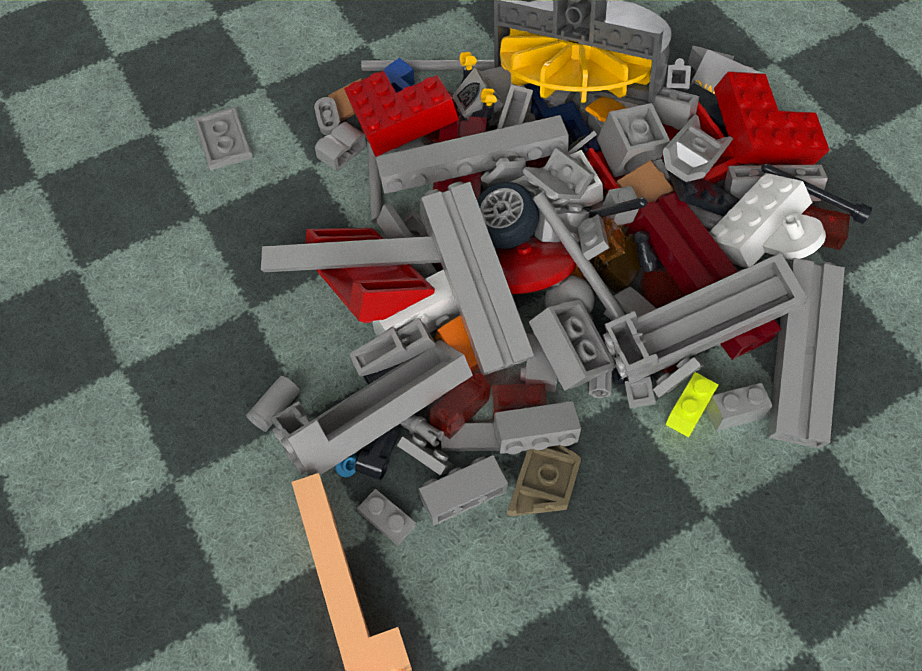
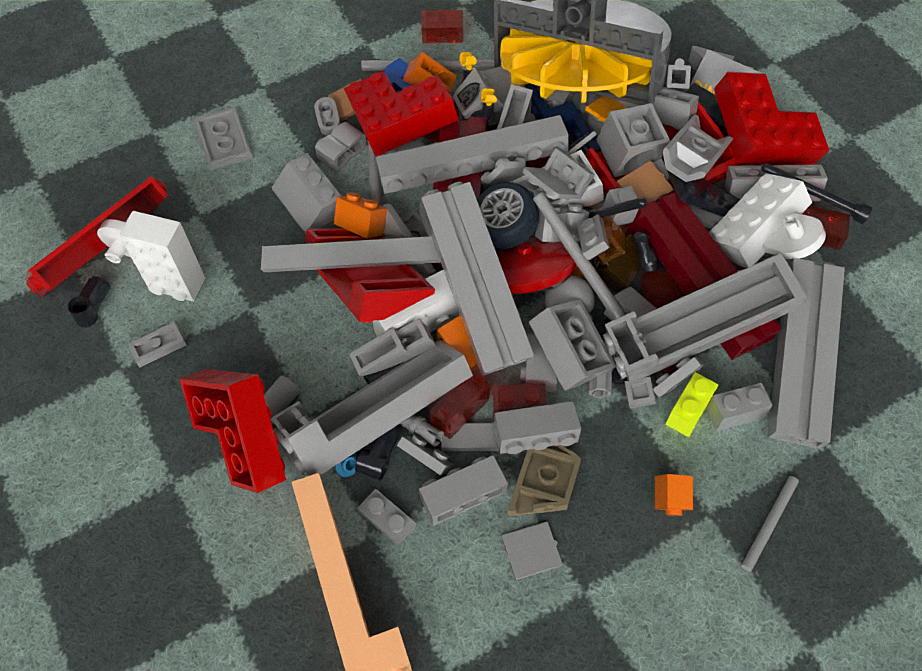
(85, 306): none -> black piece
(86, 243): none -> red panel
(156, 344): none -> light grey plate
(158, 251): none -> white brick
(237, 412): none -> red brick
(306, 193): none -> light grey slope
(360, 215): none -> orange brick
(425, 67): none -> orange brick
(442, 26): none -> clear red brick
(531, 550): none -> light grey piece
(673, 493): none -> orange brick
(769, 524): none -> light grey bar

